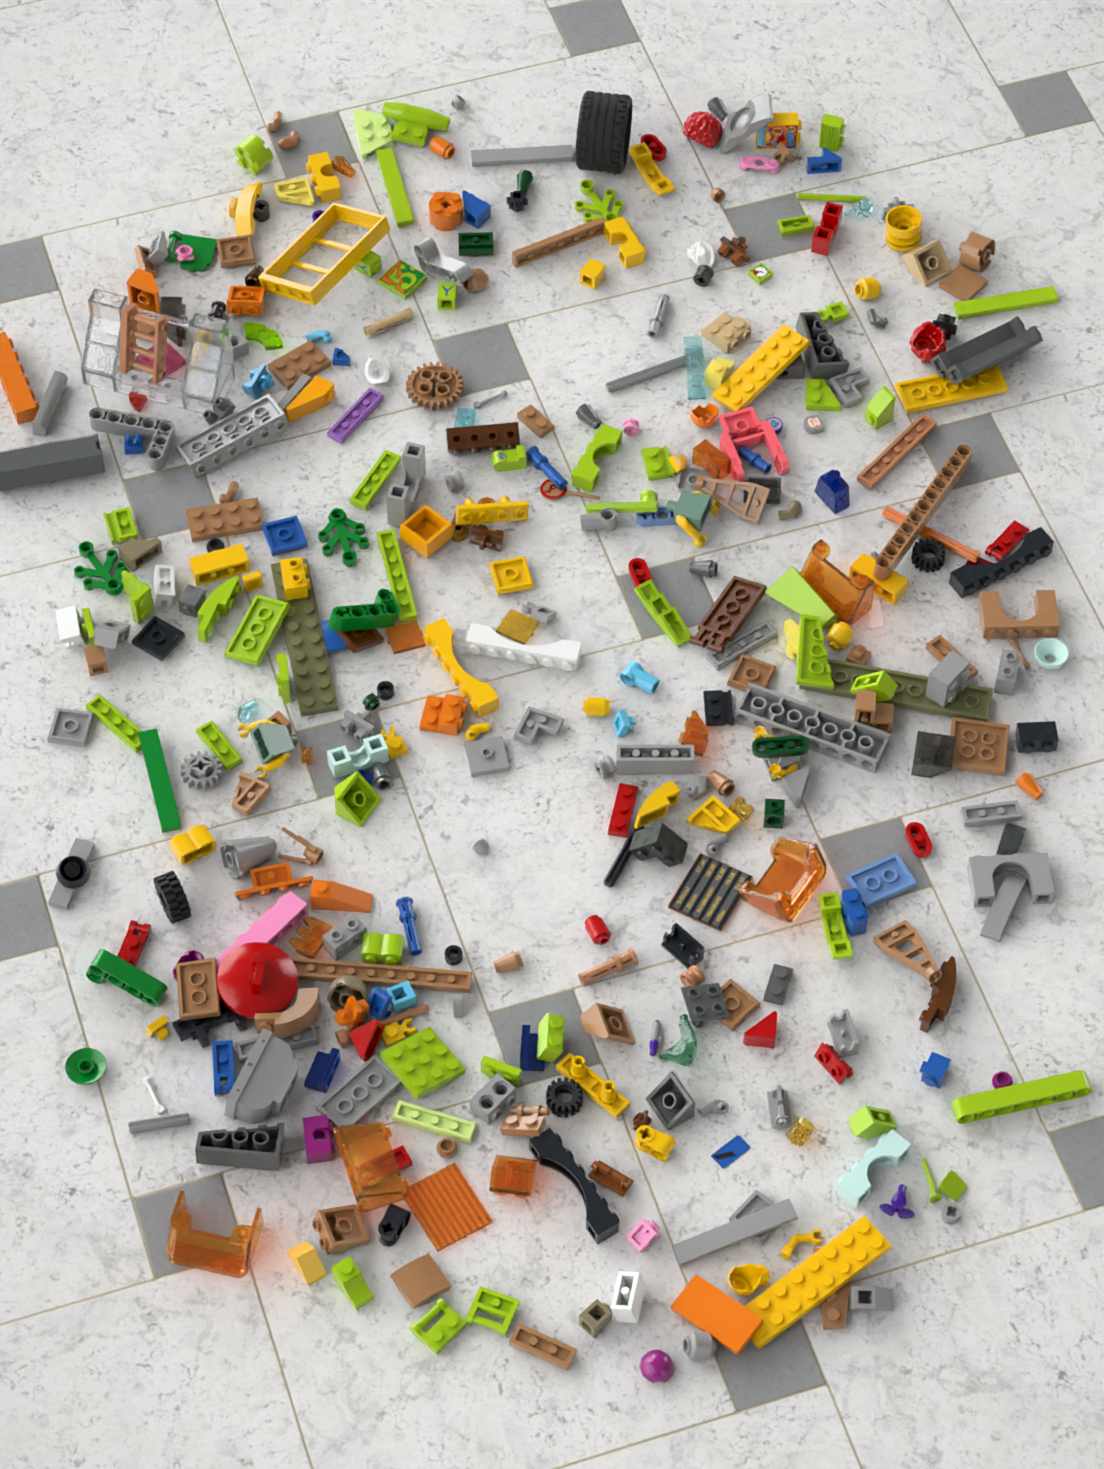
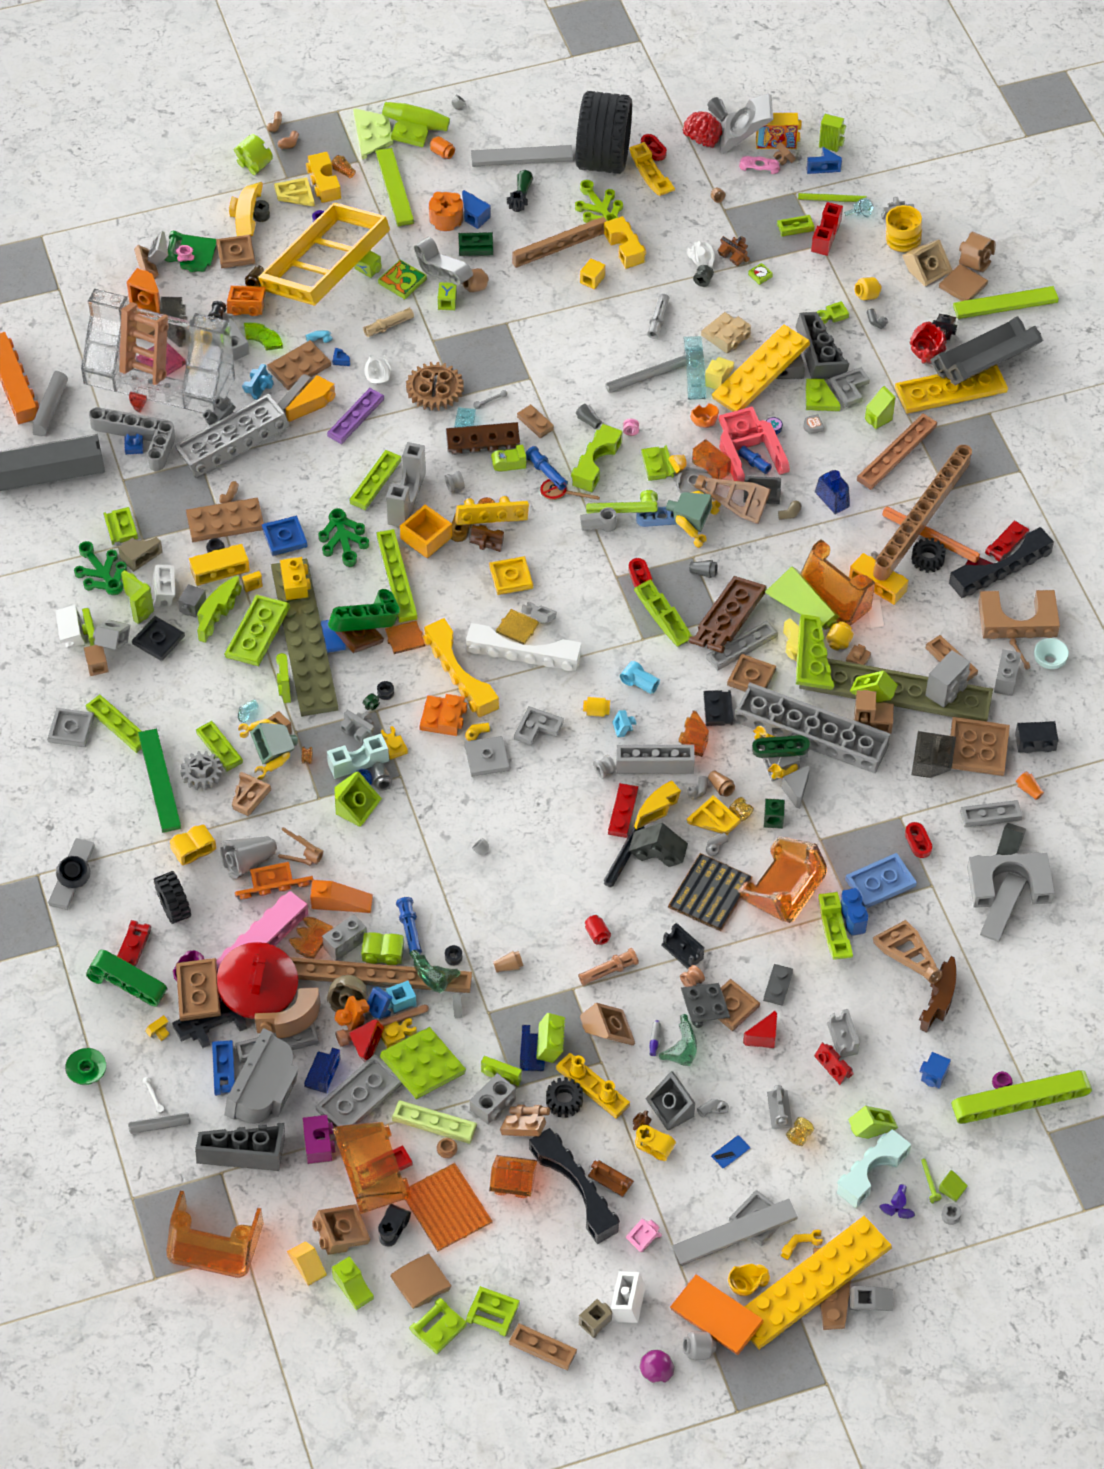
(434, 977): none -> clear green animal

